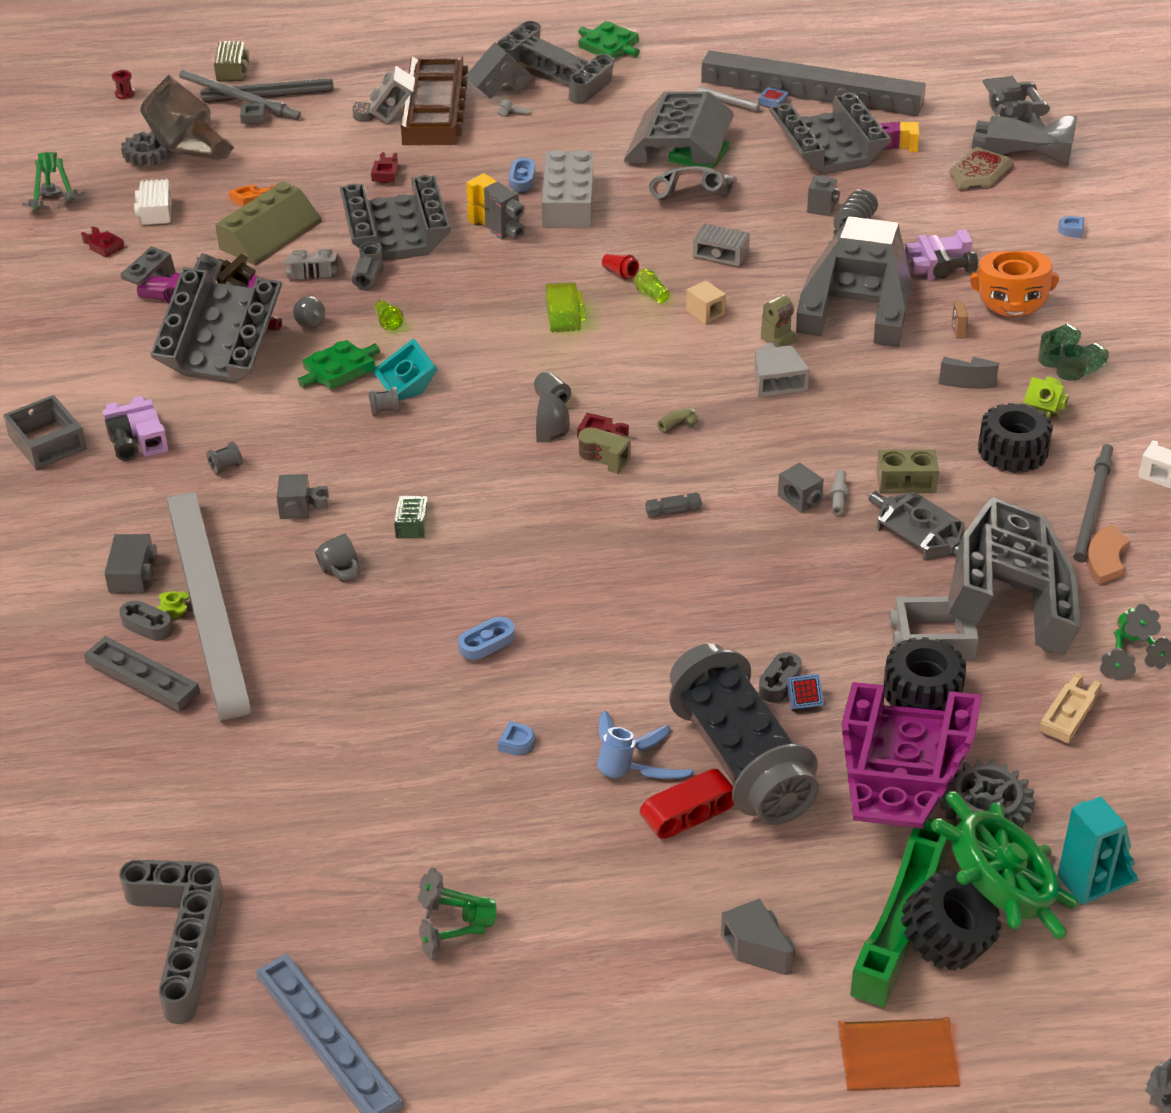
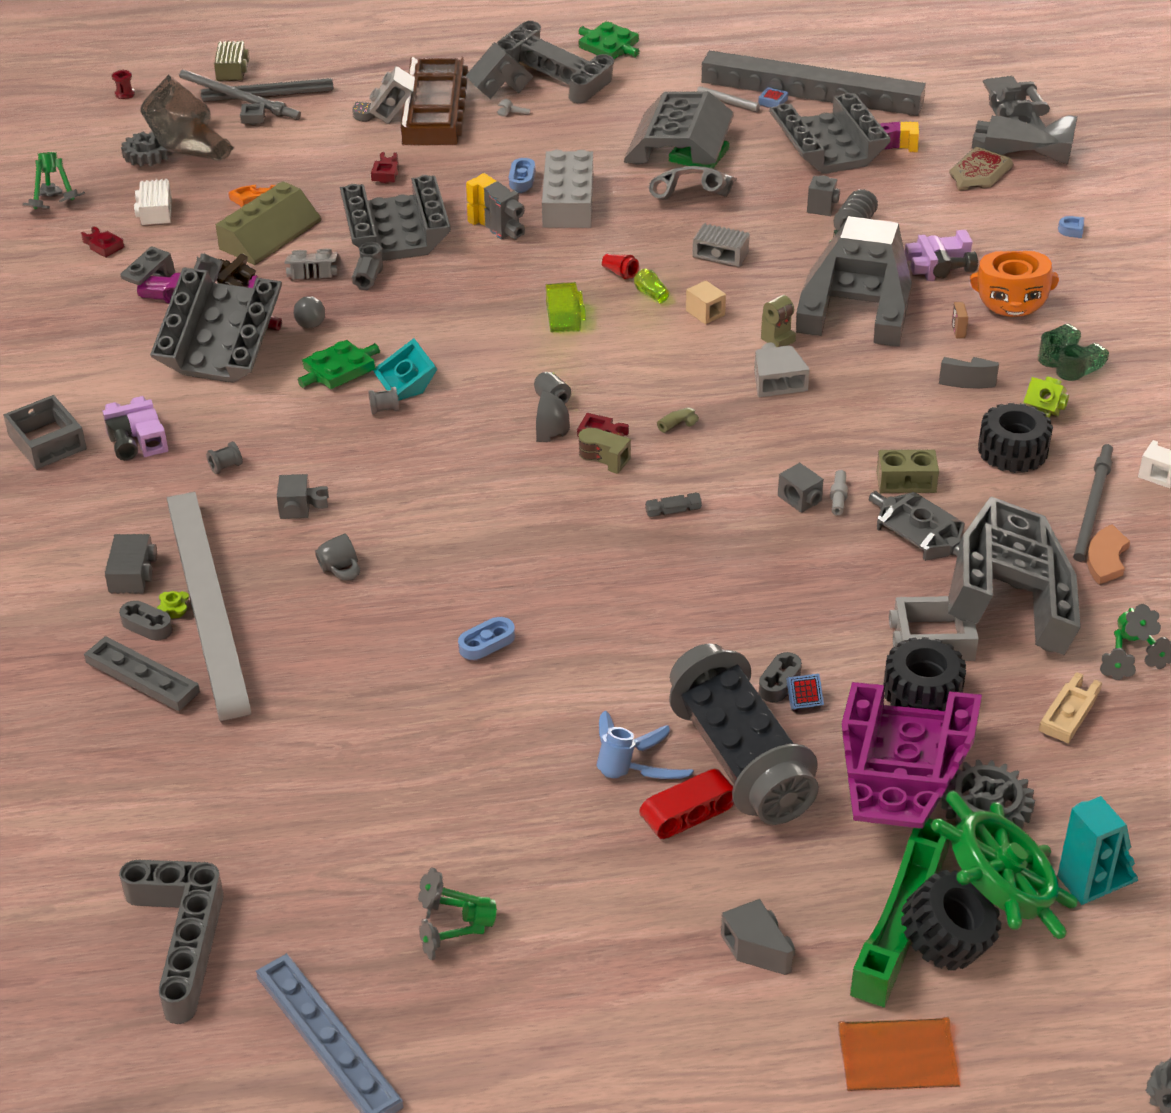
(388, 315): clear neon green cone -> none
(411, 517): clear green slope -> none
(516, 739): medium blue tile -> none

